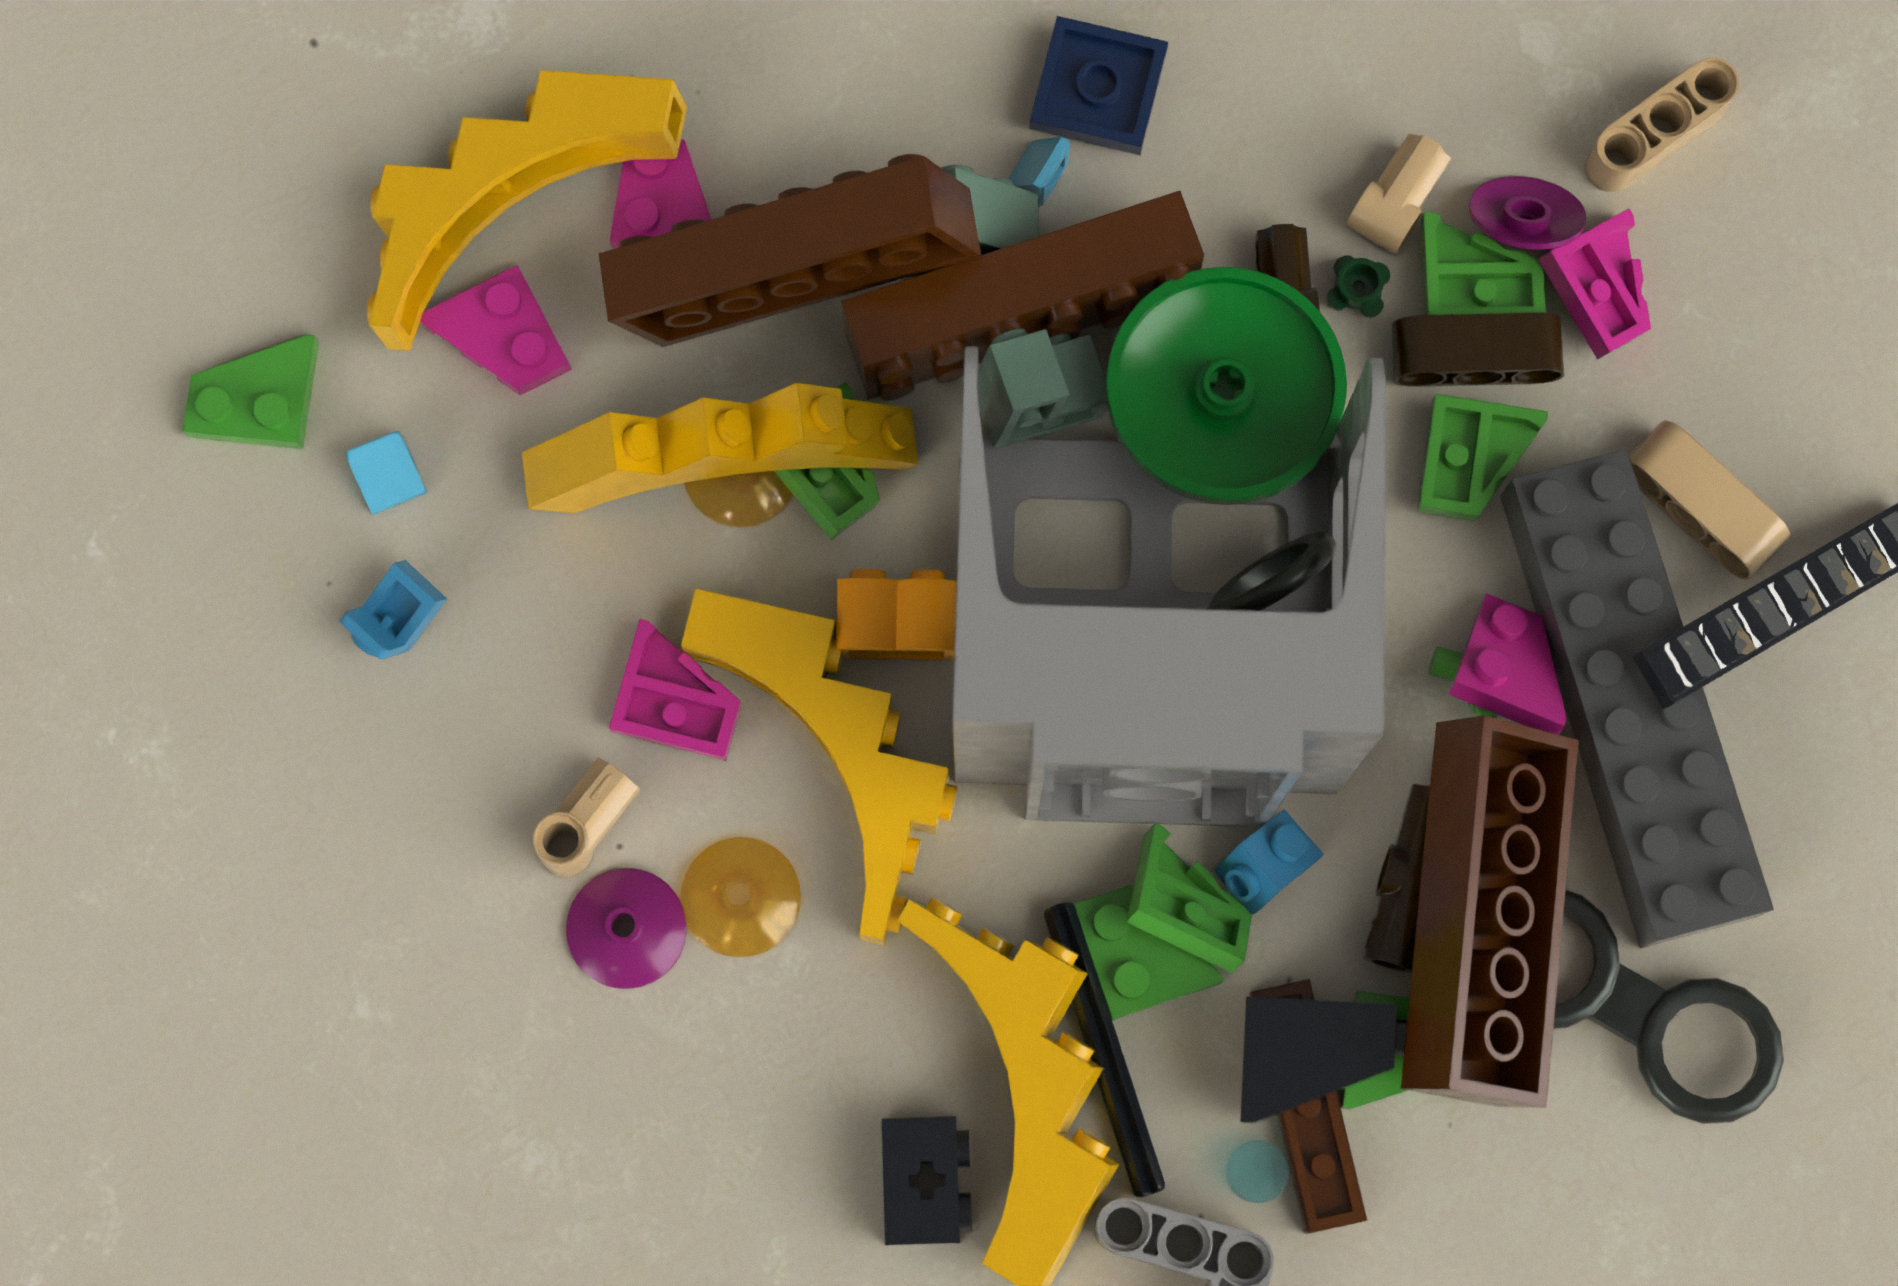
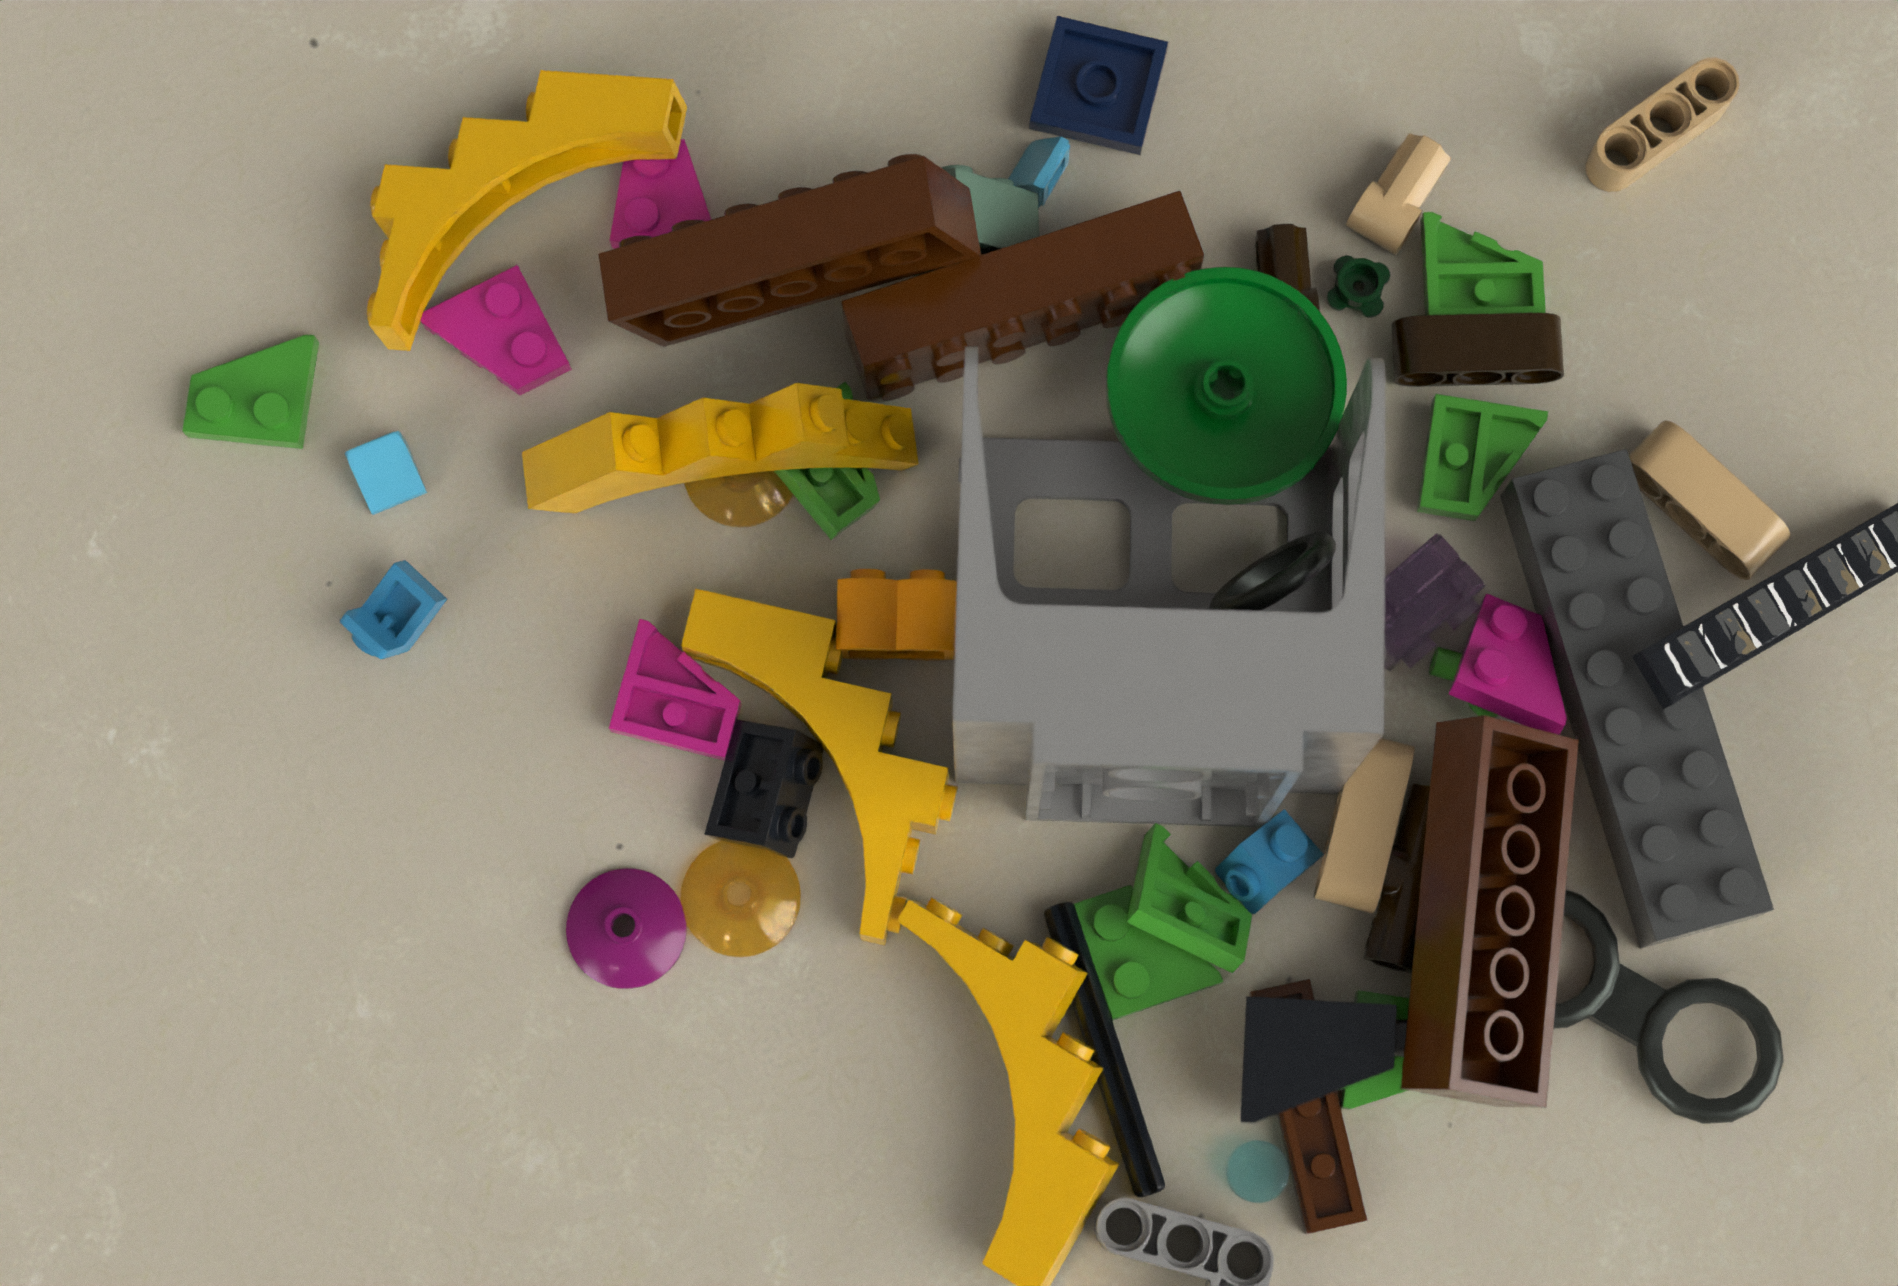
(588, 813): tan piece -> none
(765, 788): none -> black bracket
(904, 1148): black brick -> none
(1039, 385): sand green brick -> none
(1365, 828): none -> tan beam
(1424, 596): none -> clear purple brick
(1527, 212): magenta dish -> none
(1601, 284): dark pink wing -> none

